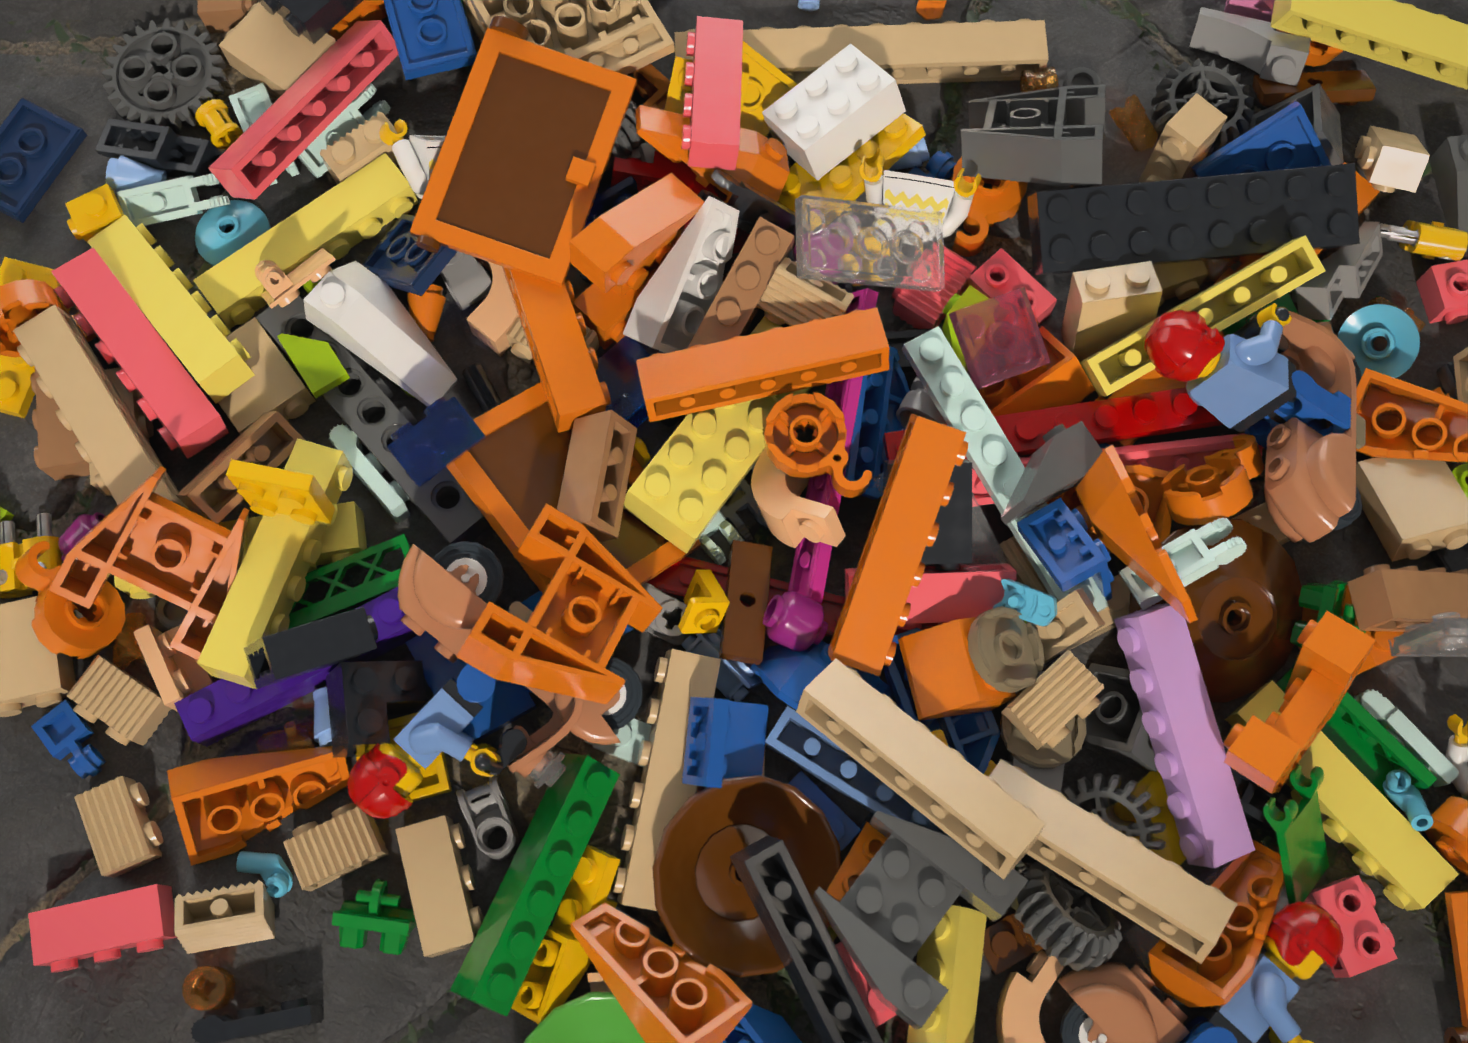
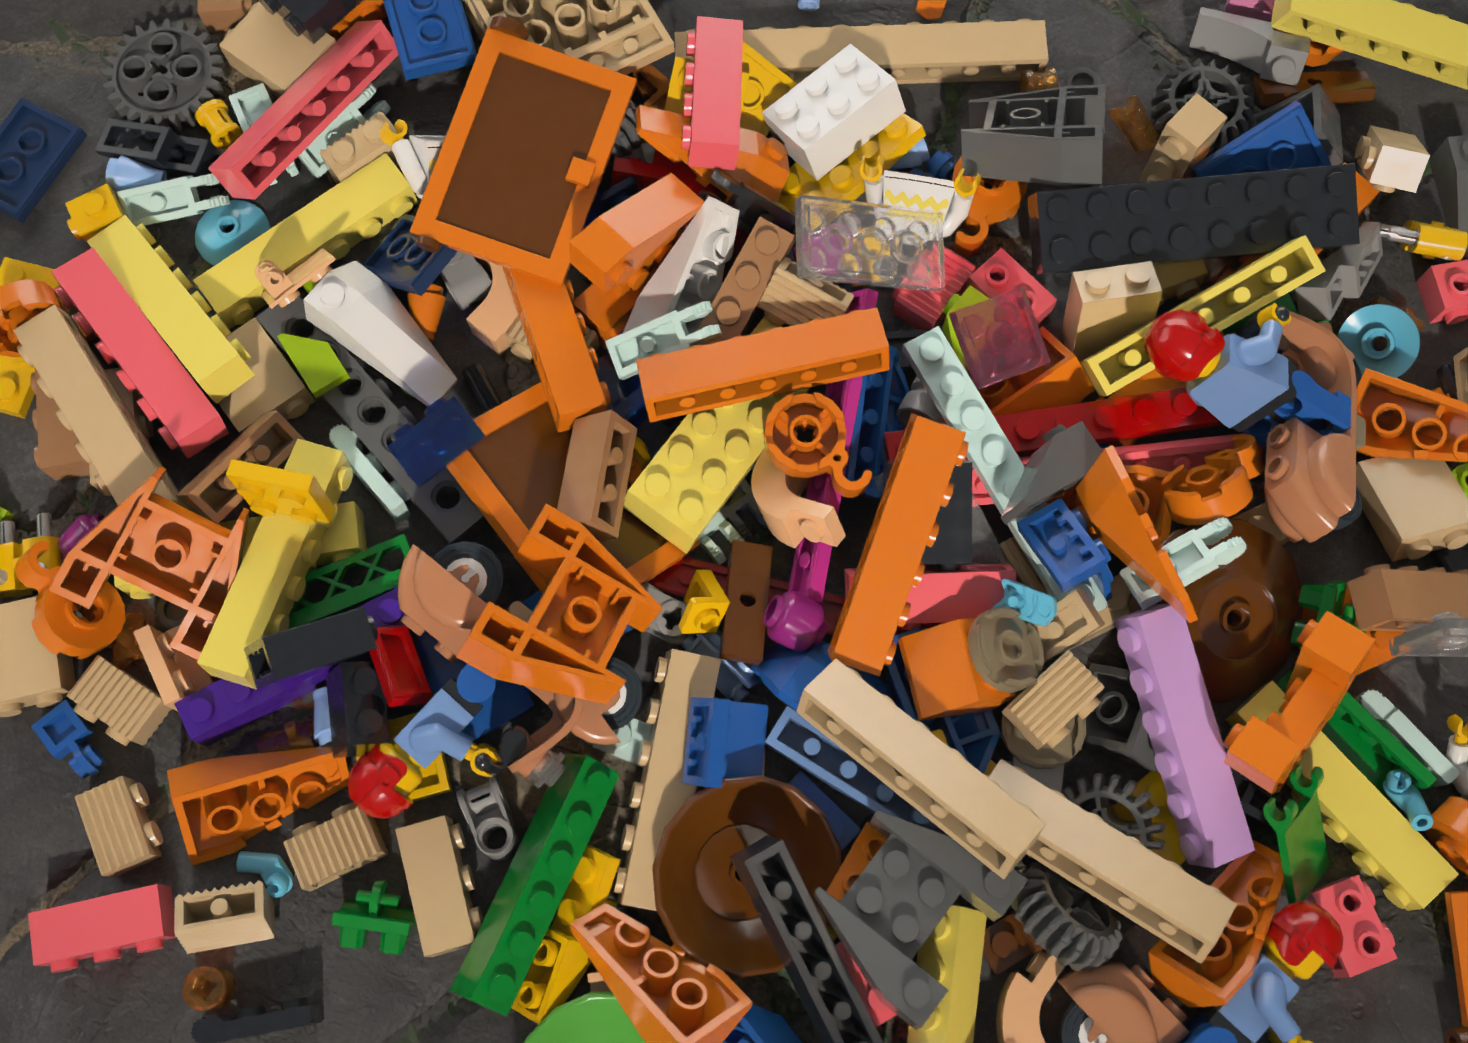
(400, 668): none -> red tile
(659, 335): none -> light aqua hinge

